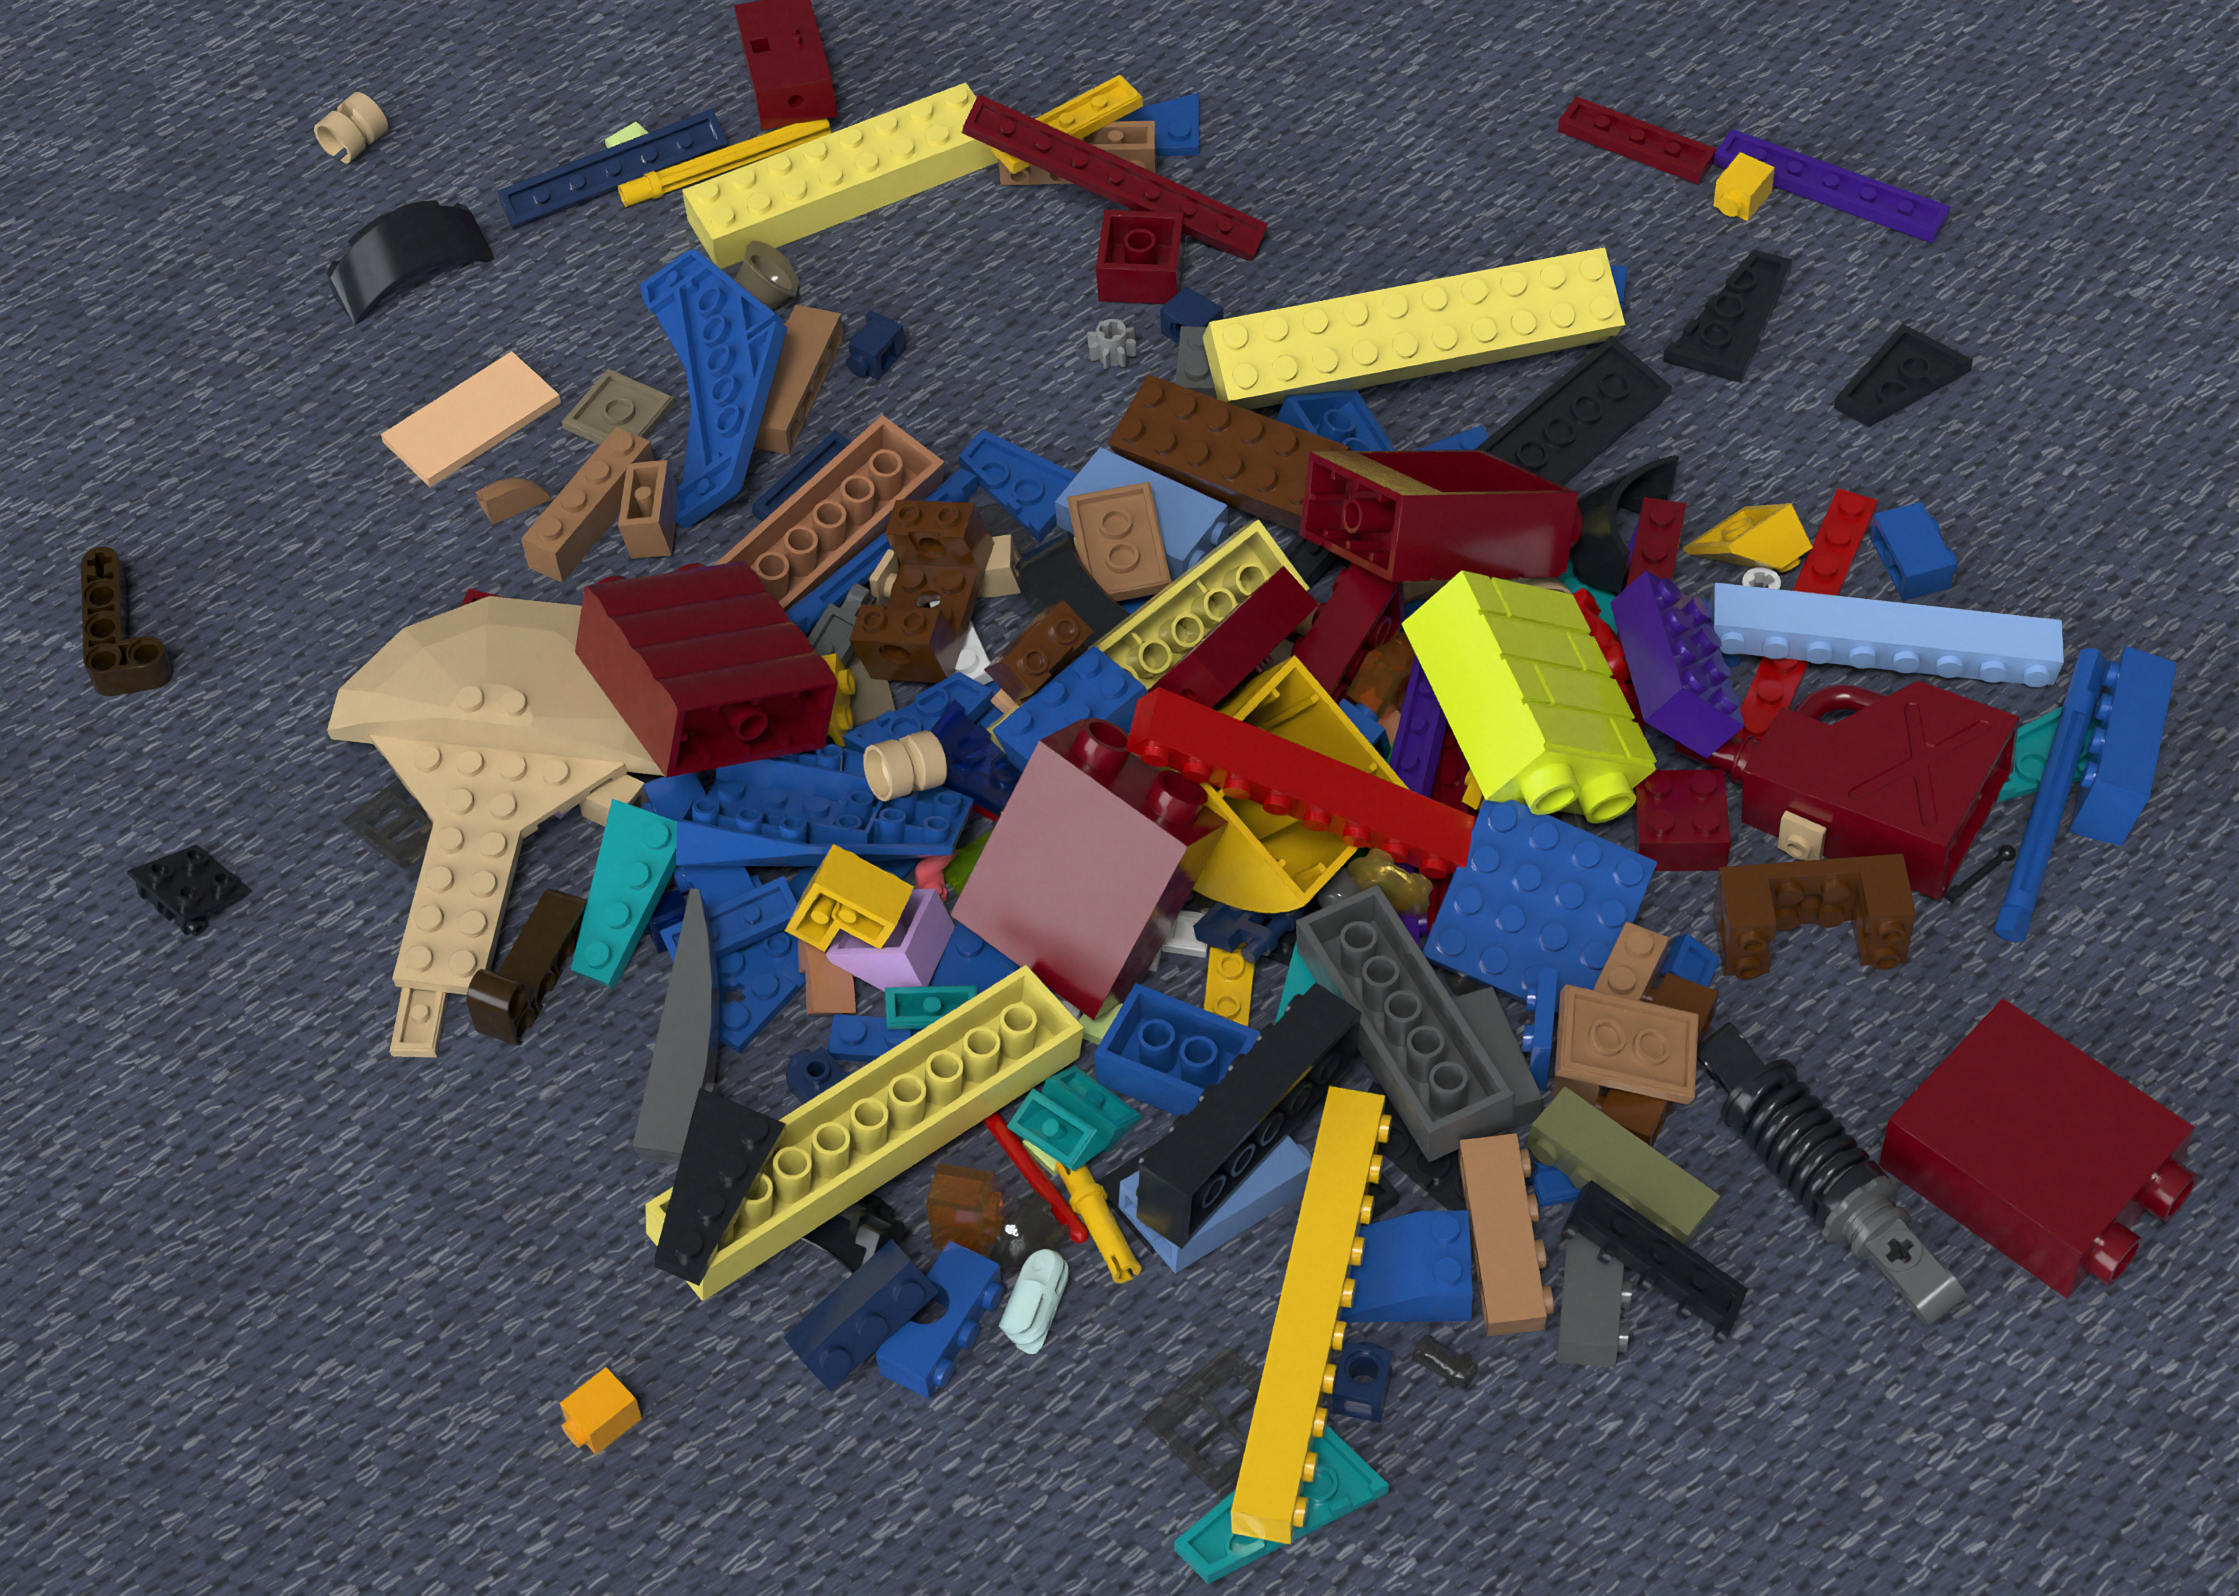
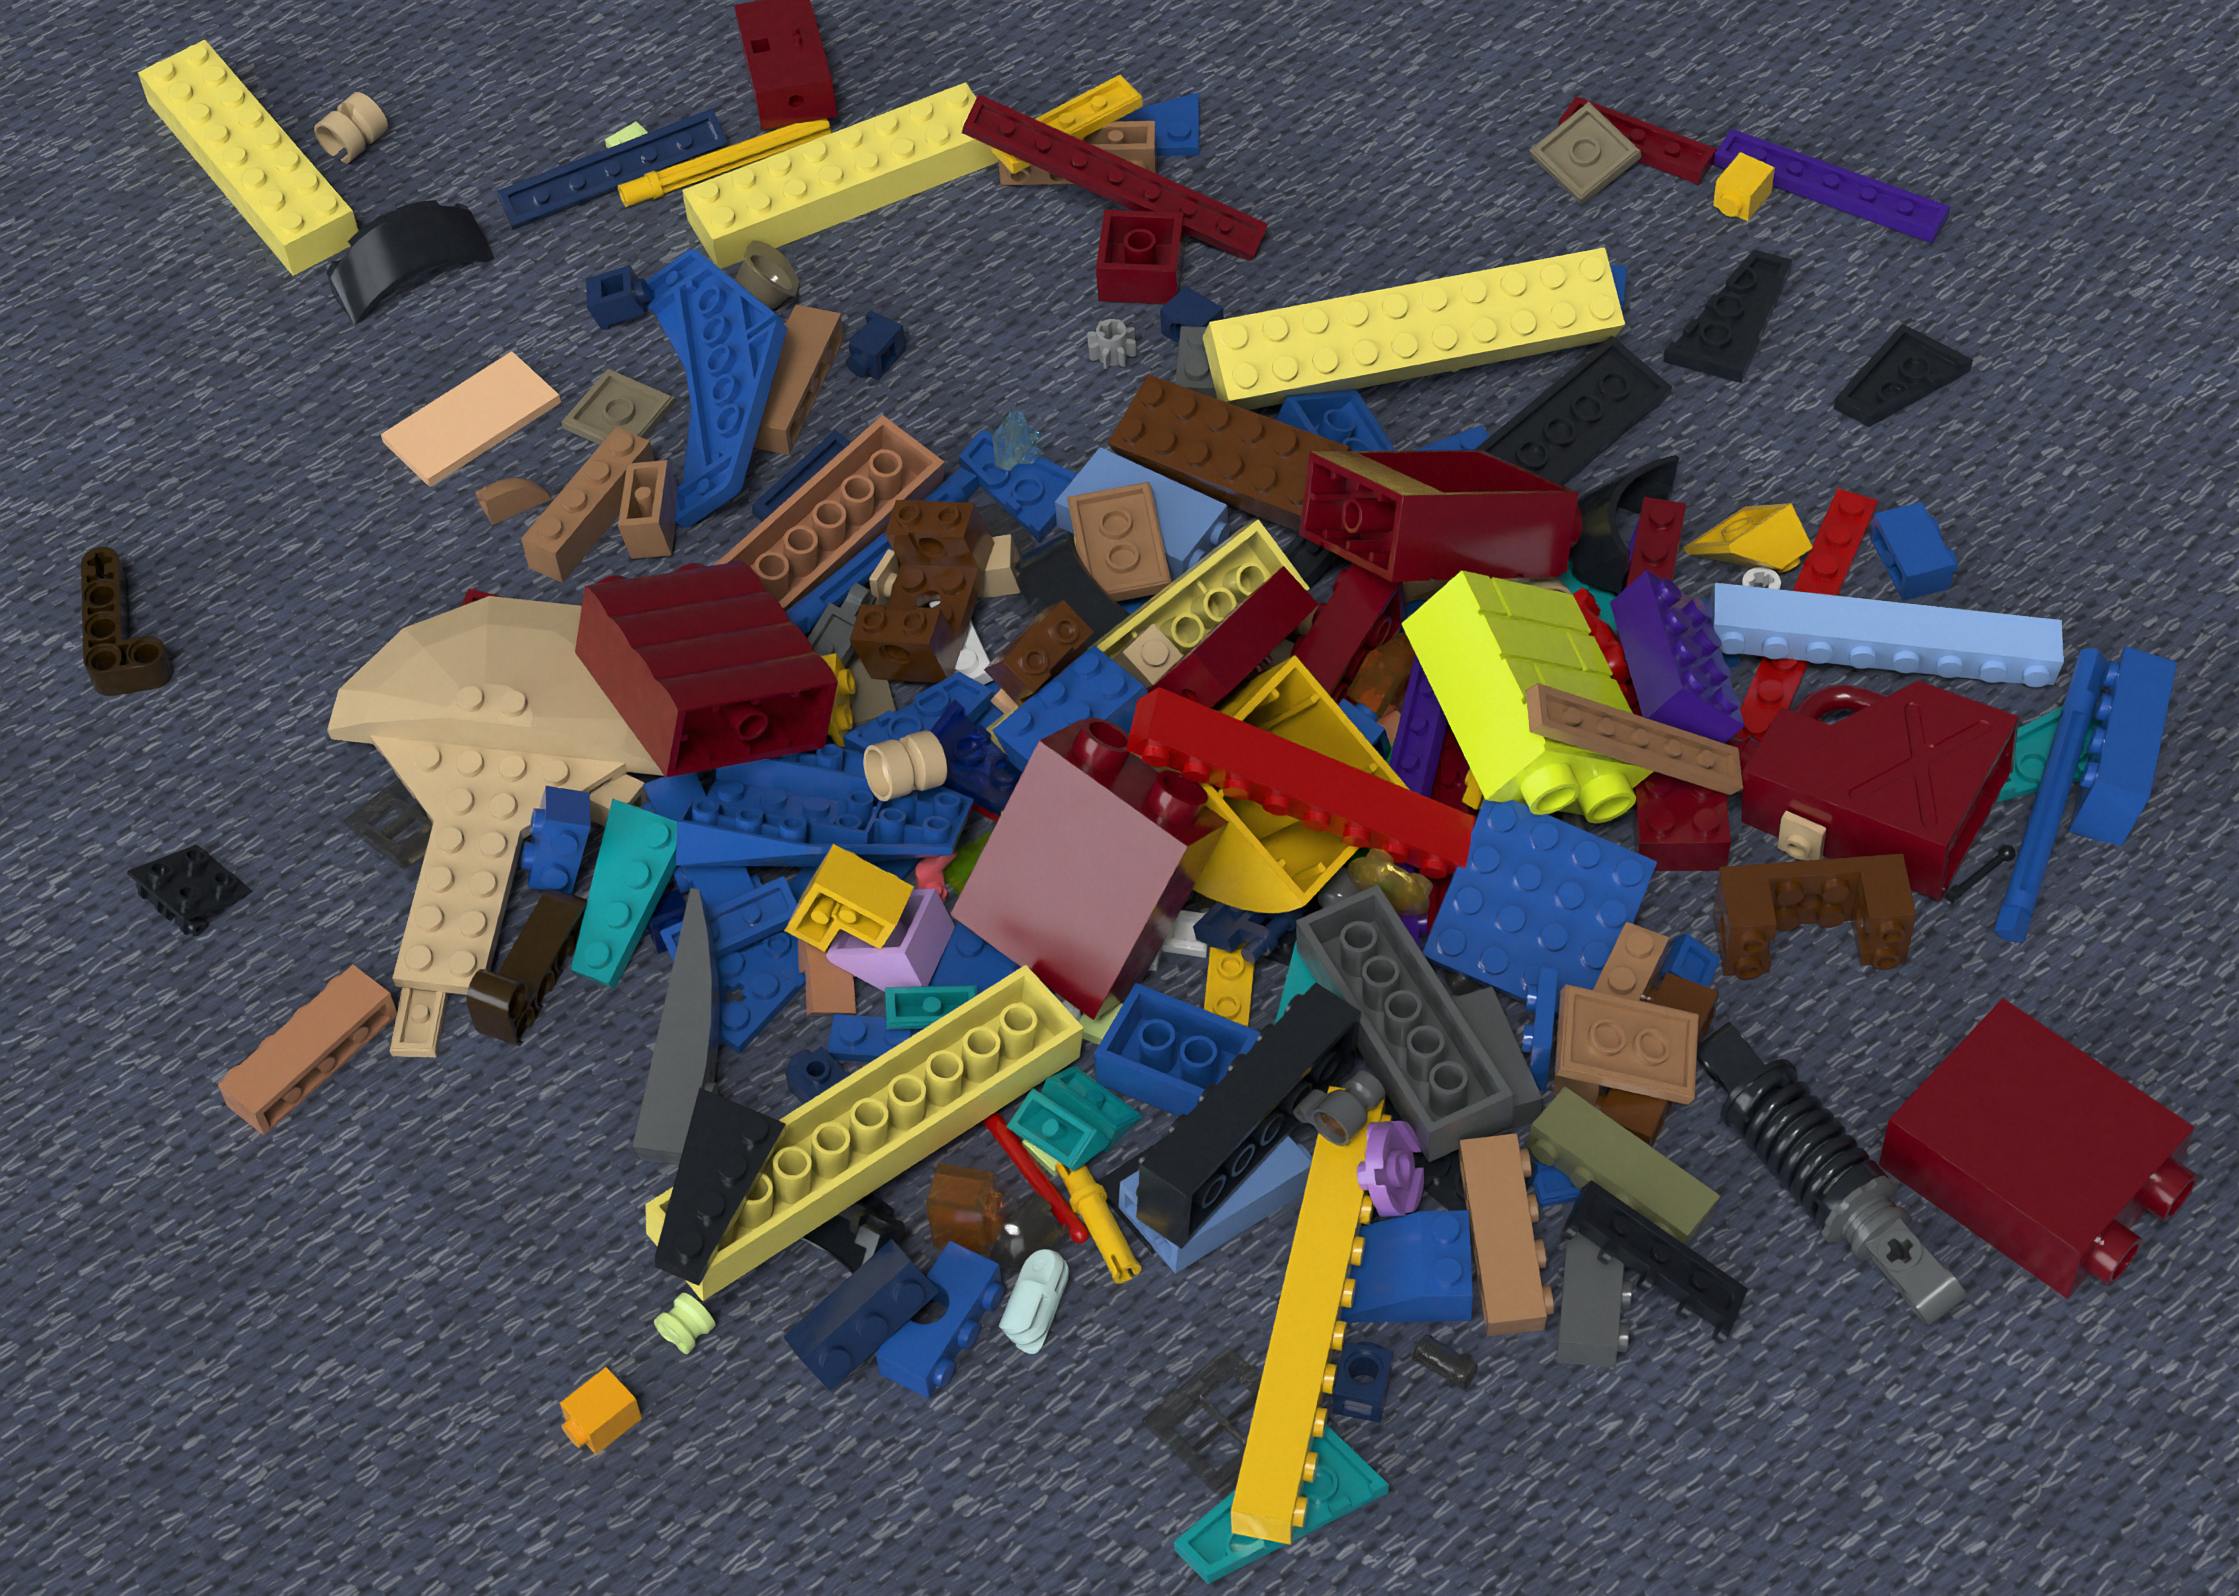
(249, 157): none -> light yellow brick
(307, 1049): none -> nougat brick
(557, 839): none -> blue brick
(616, 296): none -> dark blue brick
(685, 1322): none -> yellowish green wheel
(1014, 442): none -> clear light blue tile
(1148, 656): none -> tan brick
(1342, 1112): none -> dark grey piece
(1391, 1169): none -> medium lavender plate
(1585, 153): none -> dark tan tile
(1633, 739): none -> medium nougat plate

